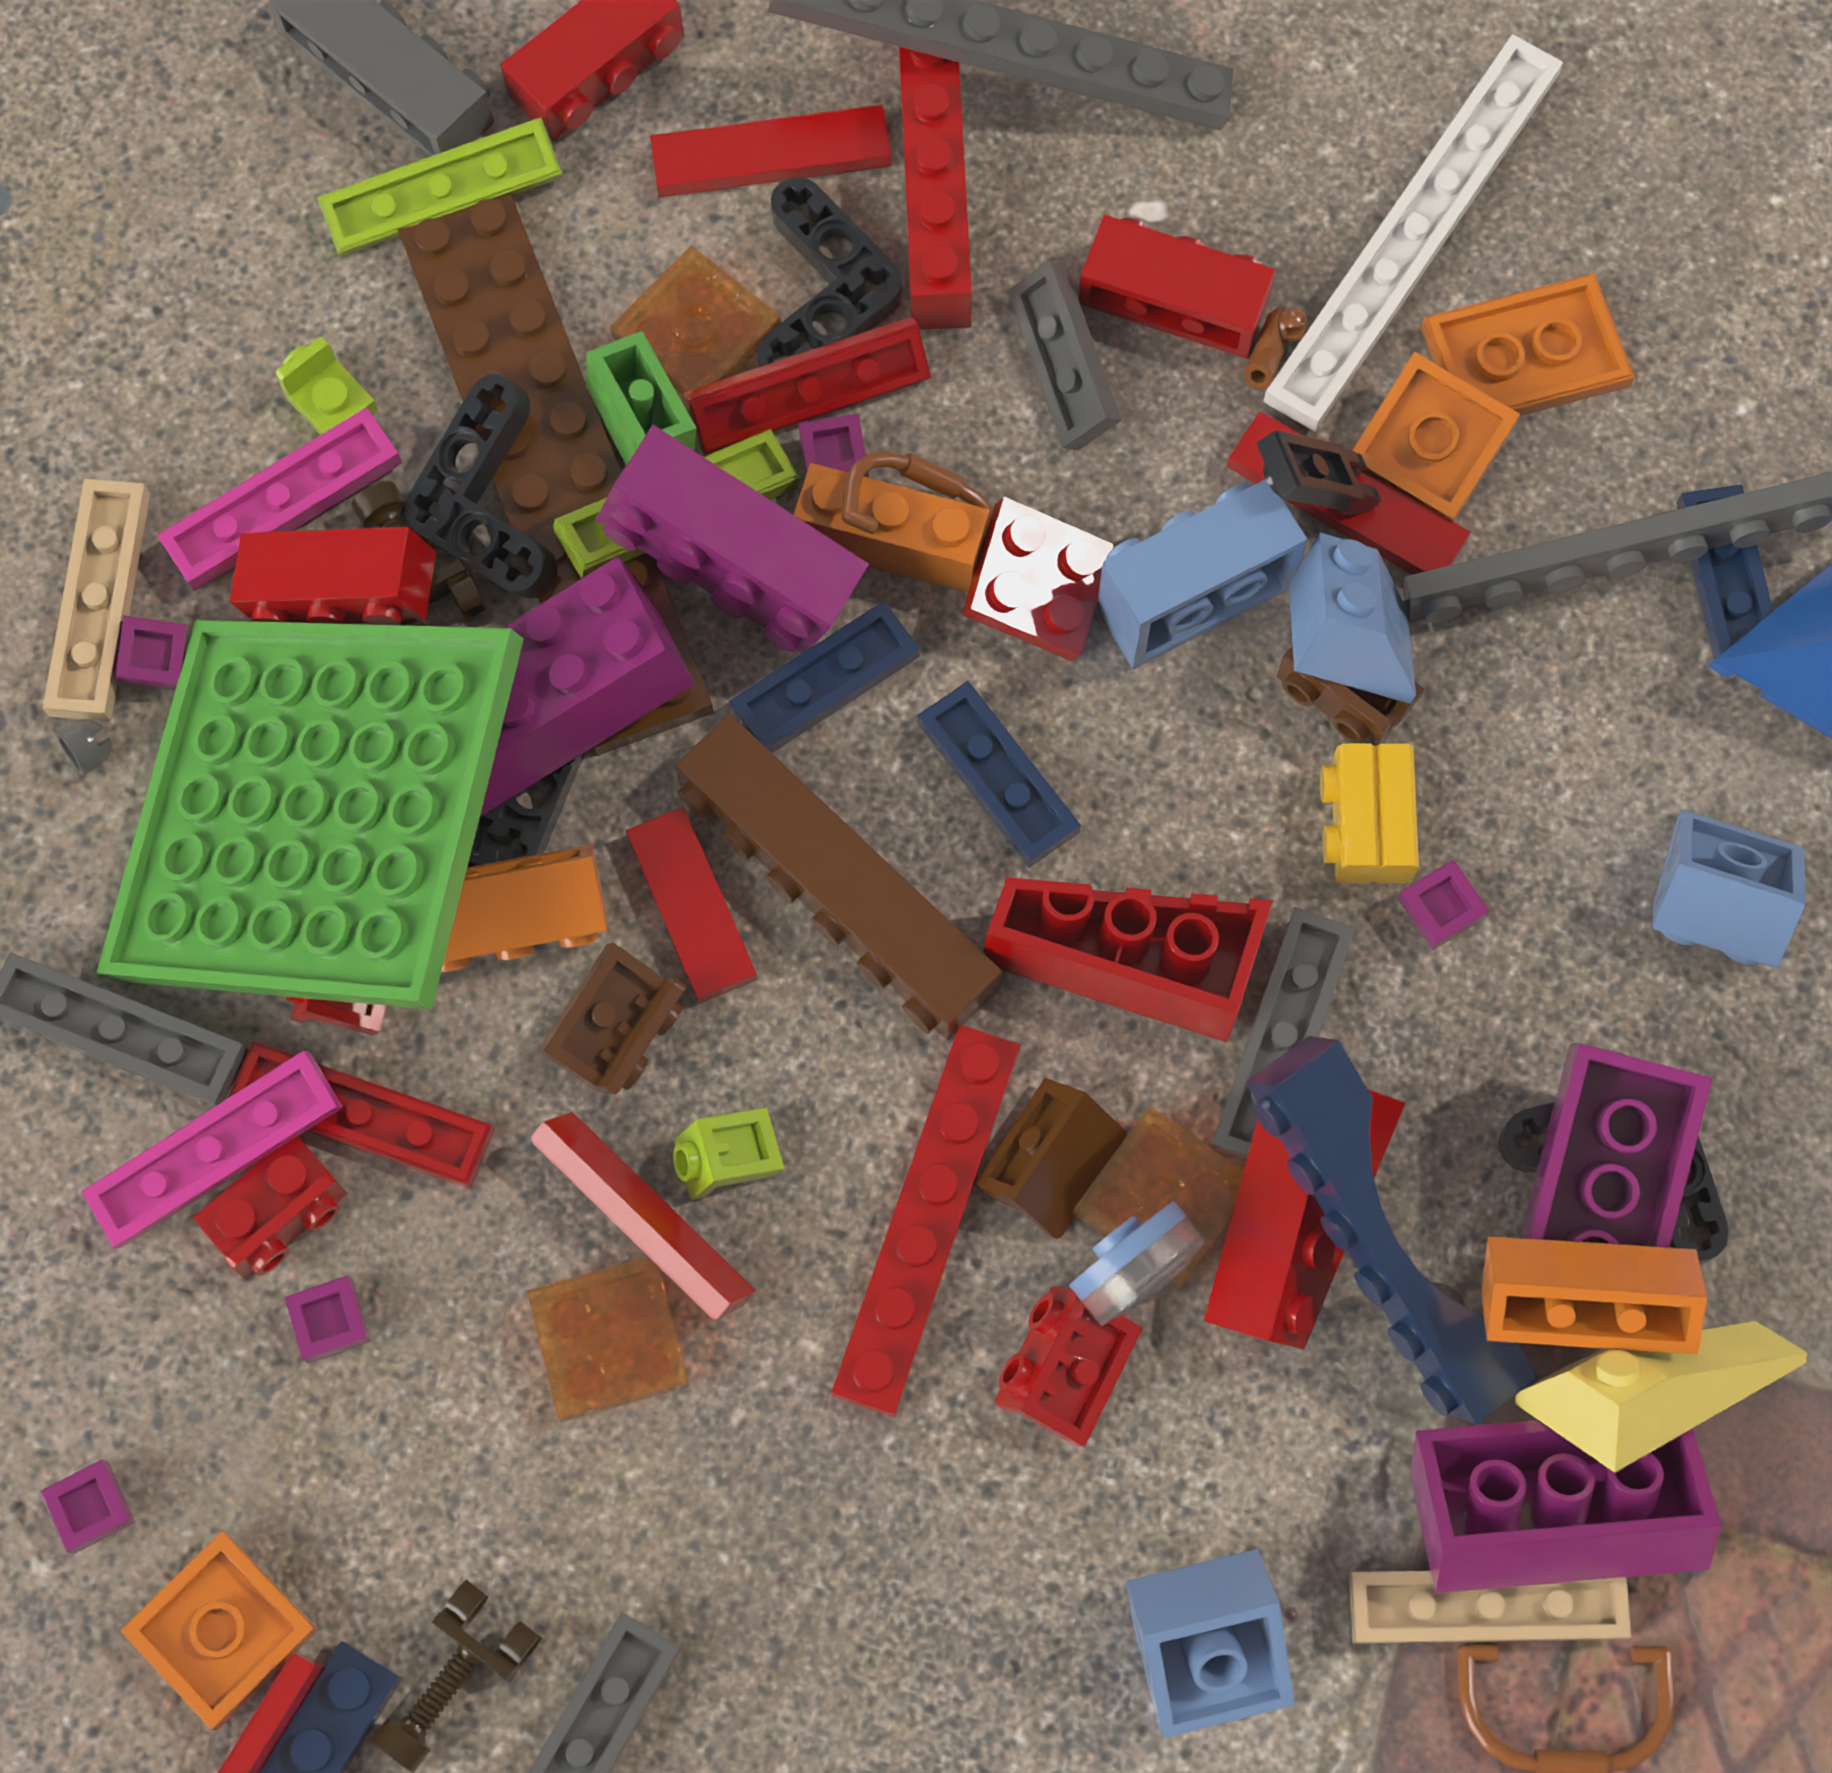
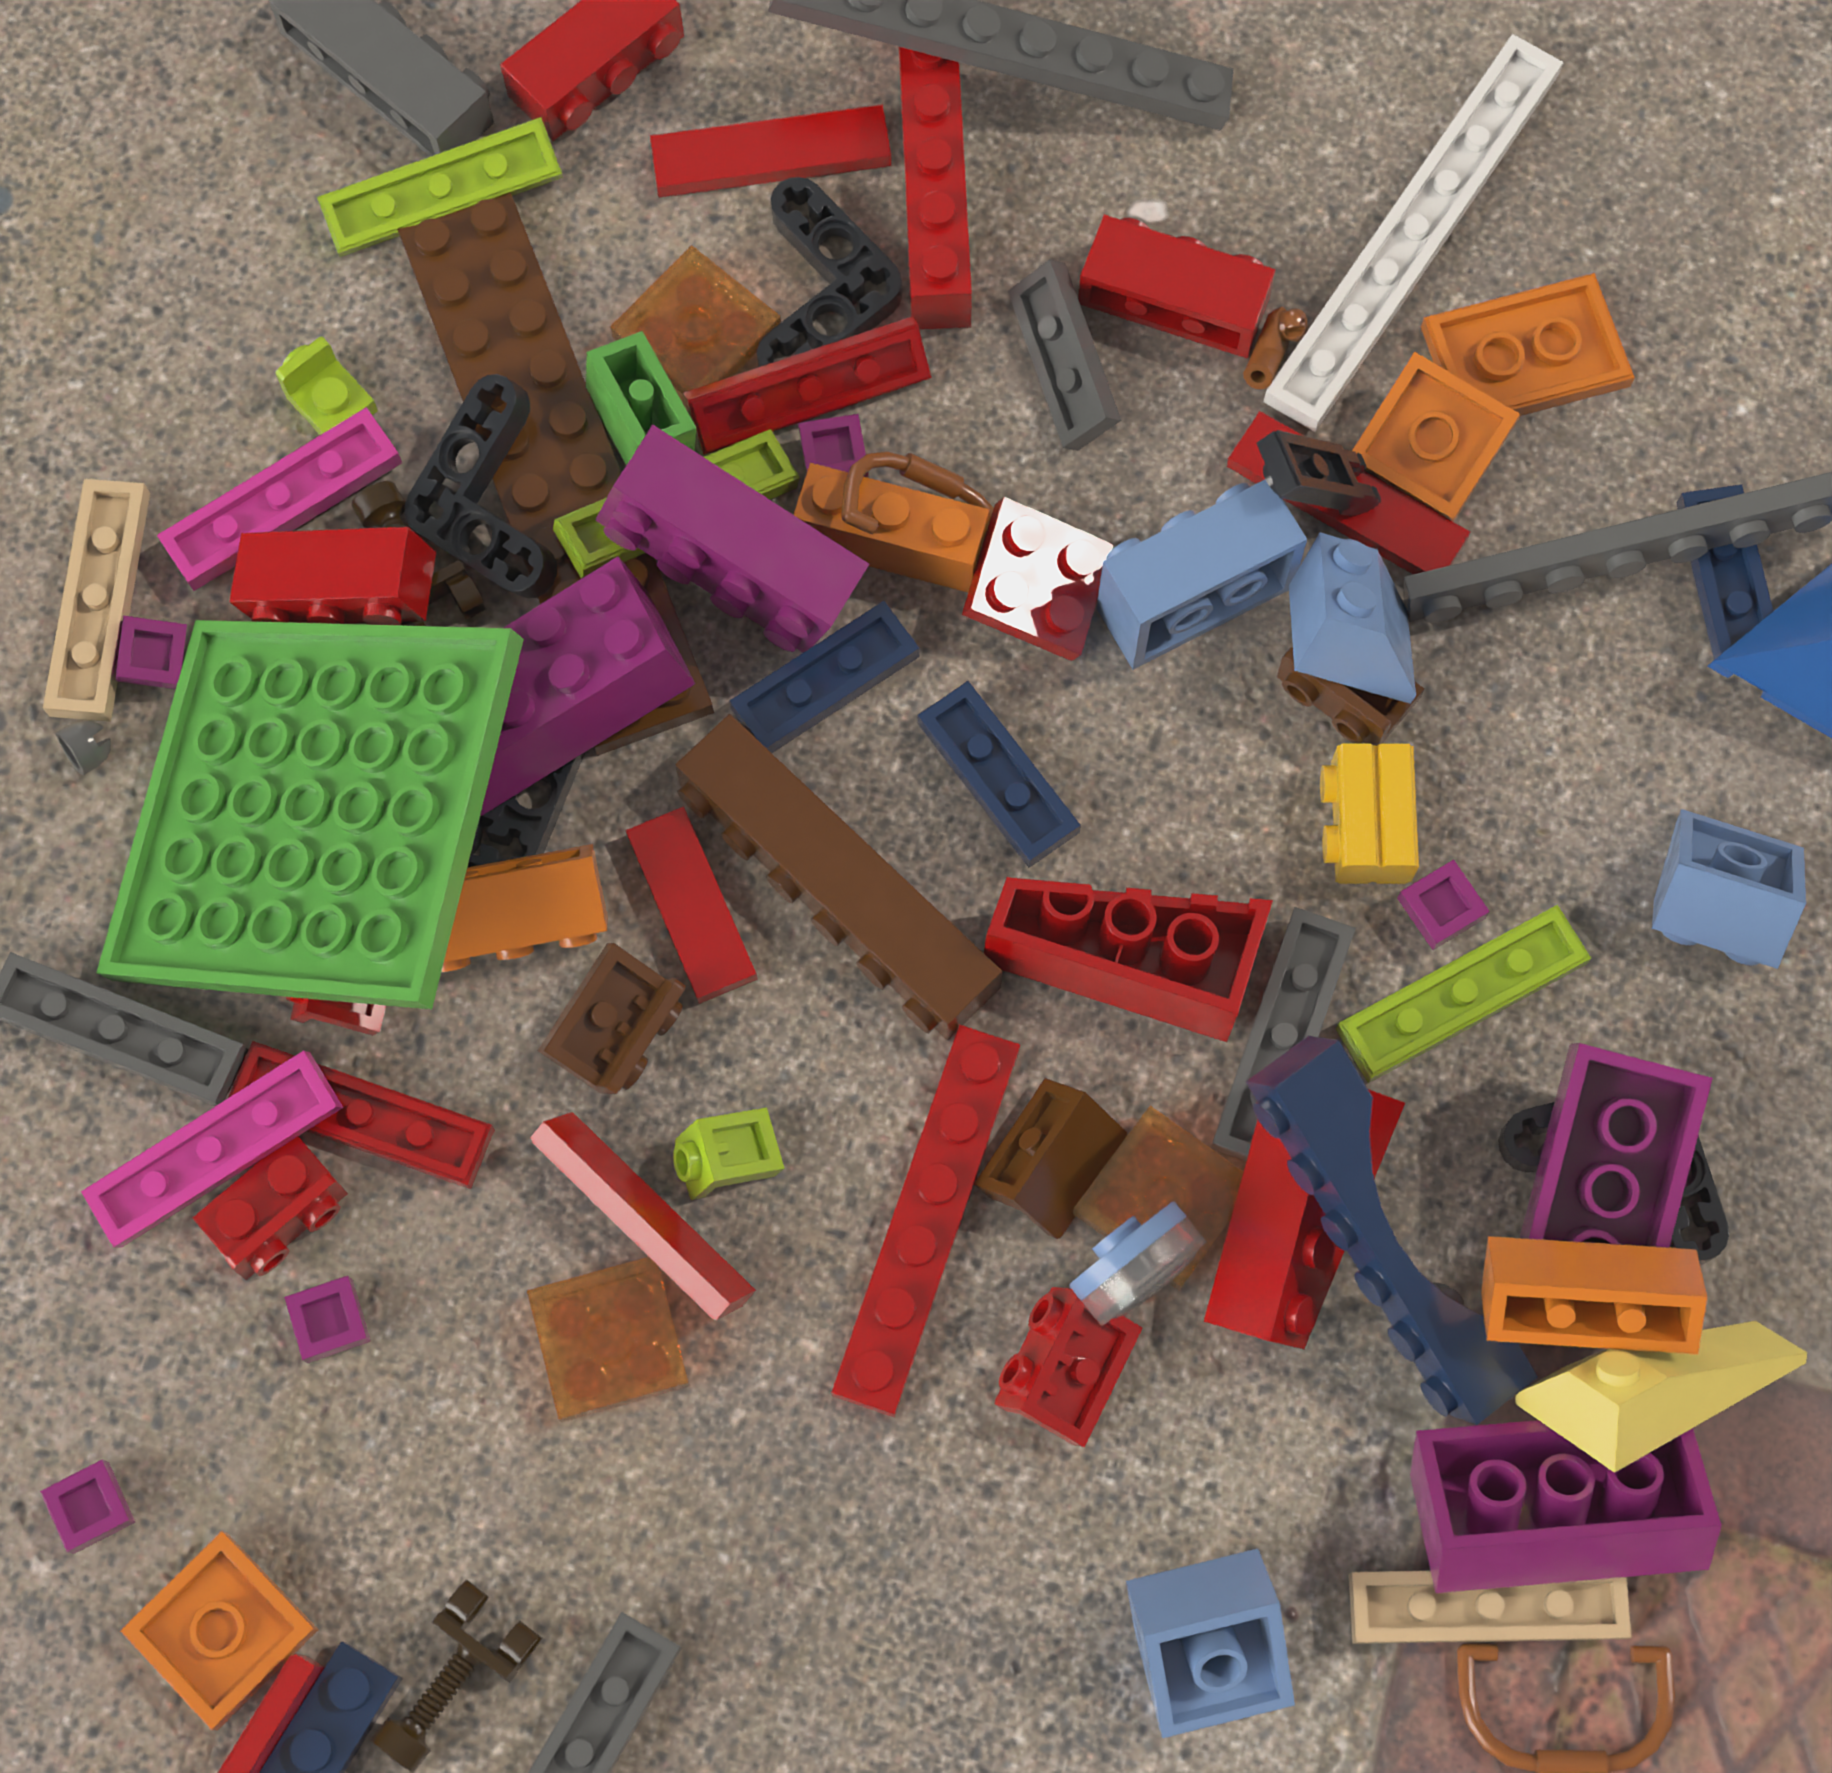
(1462, 993): none -> lime tile

